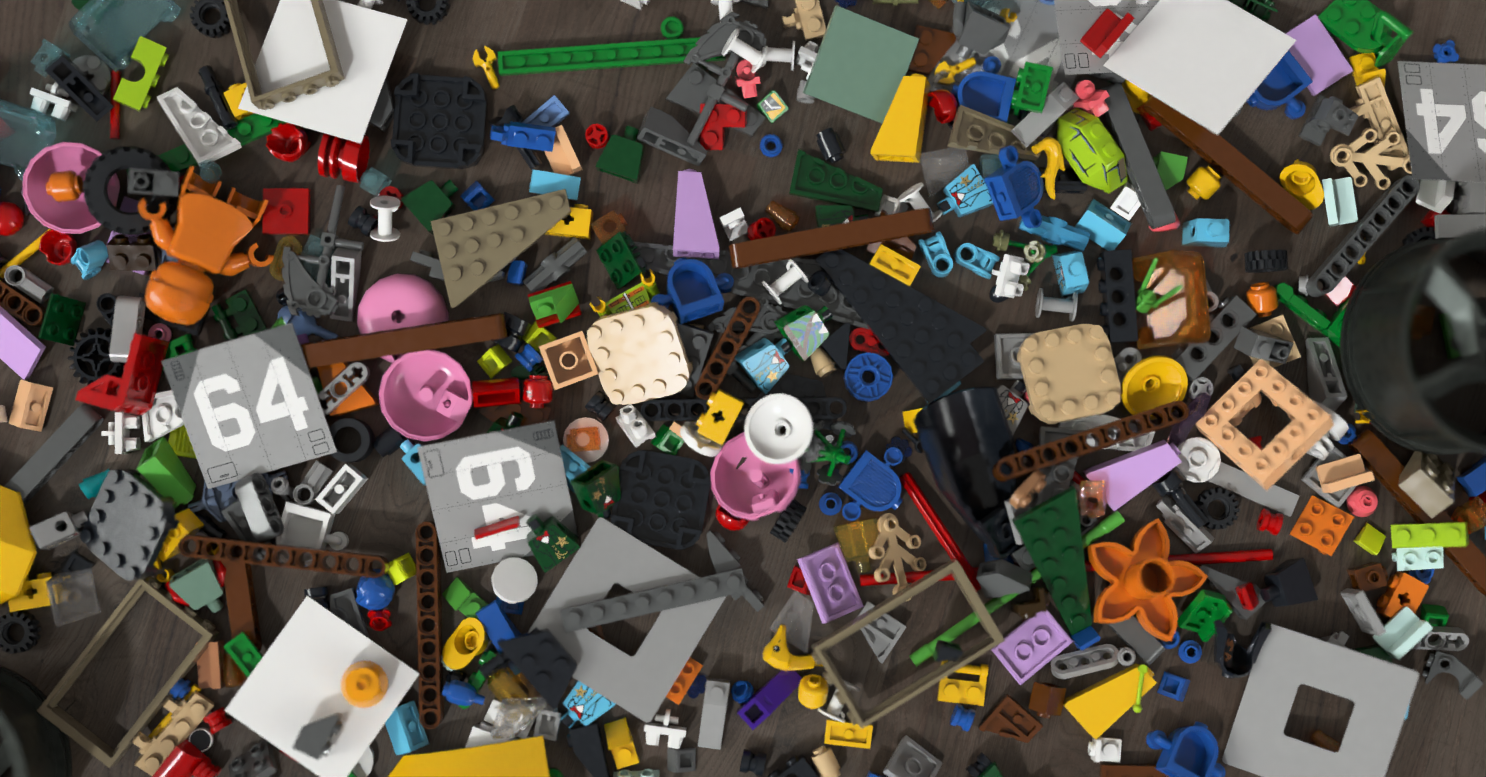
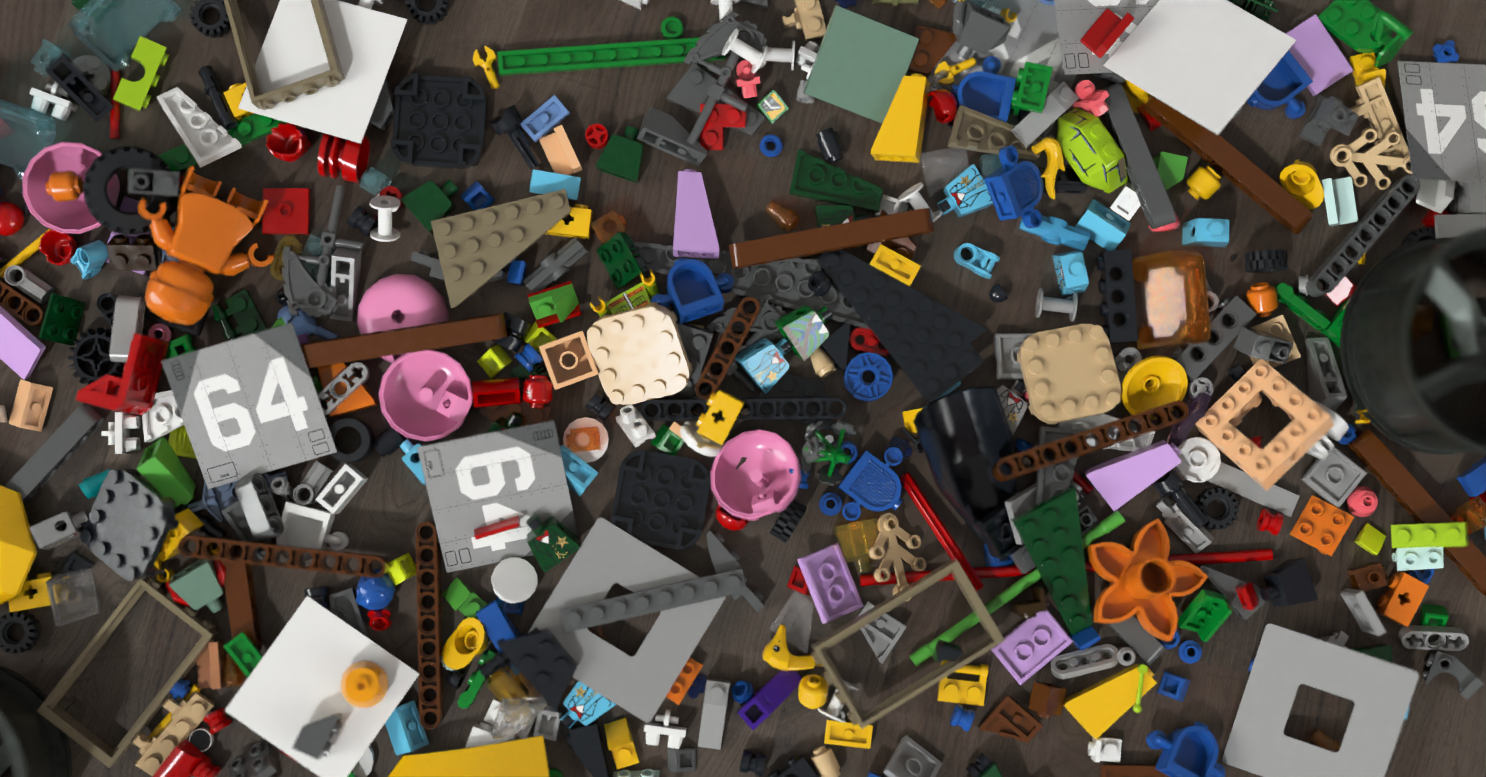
(210, 172): clear light blue plate -> none
(462, 693): blue plant -> none
(524, 136): blue hinge -> none
(598, 488): dark green torso -> none
(734, 224): white bracket -> none
(762, 225): red wheel -> none
(764, 427): white dish -> none
(785, 281): white piece -> none
(936, 253): medium azure piece -> none
(1002, 578): dark grey slope -> none
(1009, 275): white hips -> none
(1023, 494): medium nougat plate -> none
(1034, 252): olive plant -> none
(1092, 489): clear orange brick -> none
(1146, 298): bright green plant -> none
(1232, 657): black piece -> none
(1343, 474): light nougat panel -> none
(1402, 633): light aqua panel -> none
(1428, 482): dark tan slope -> none

